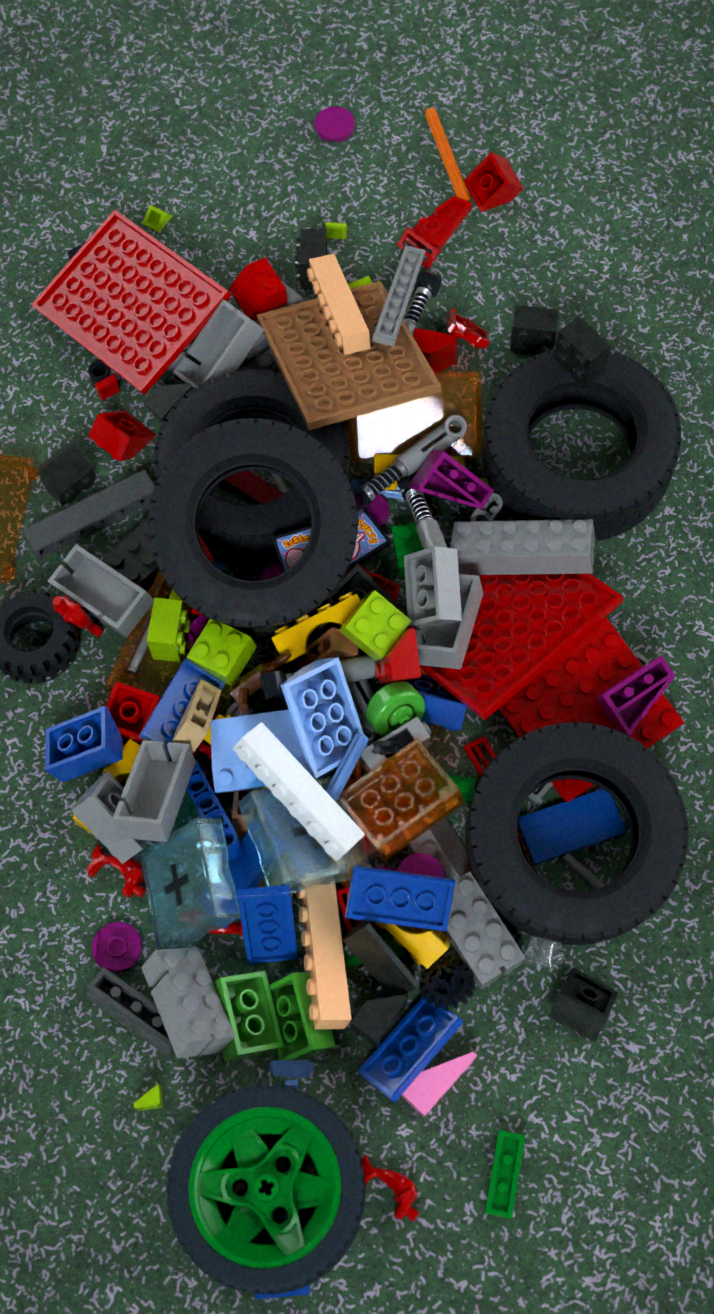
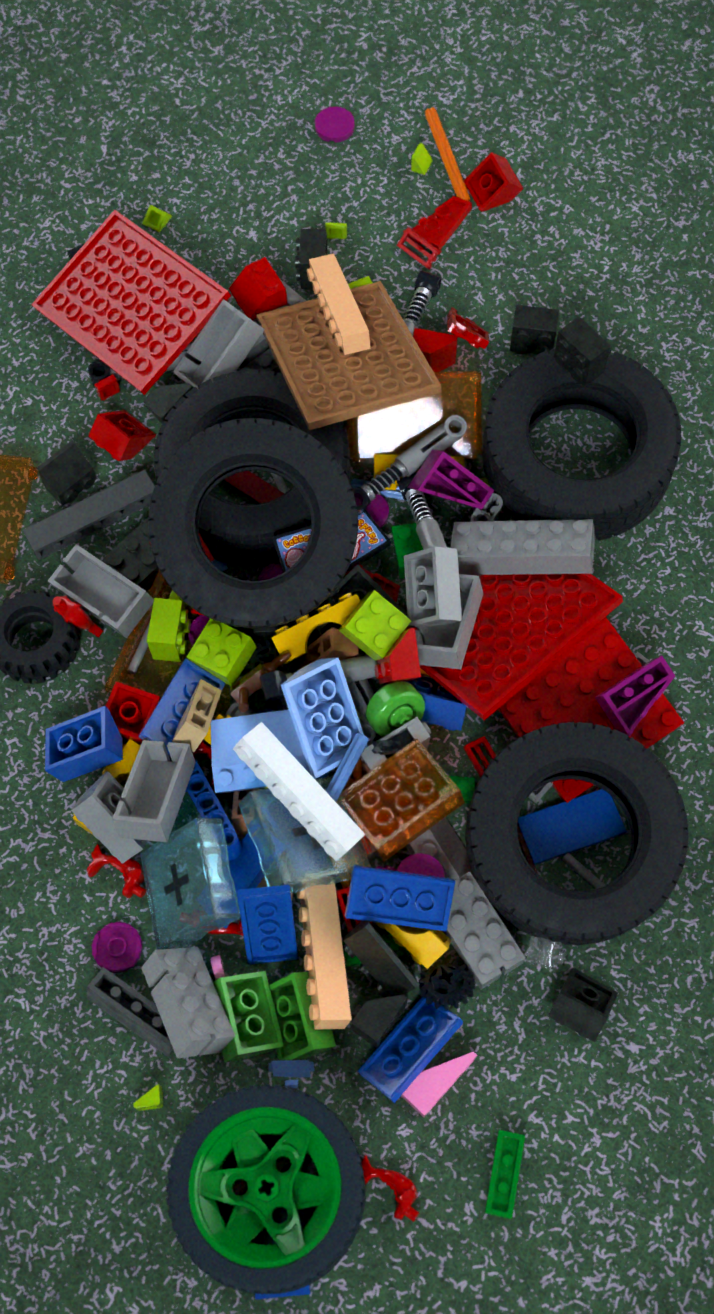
(217, 967): none -> bright pink tile
(399, 296): light grey tile -> none
(420, 160): none -> lime slope

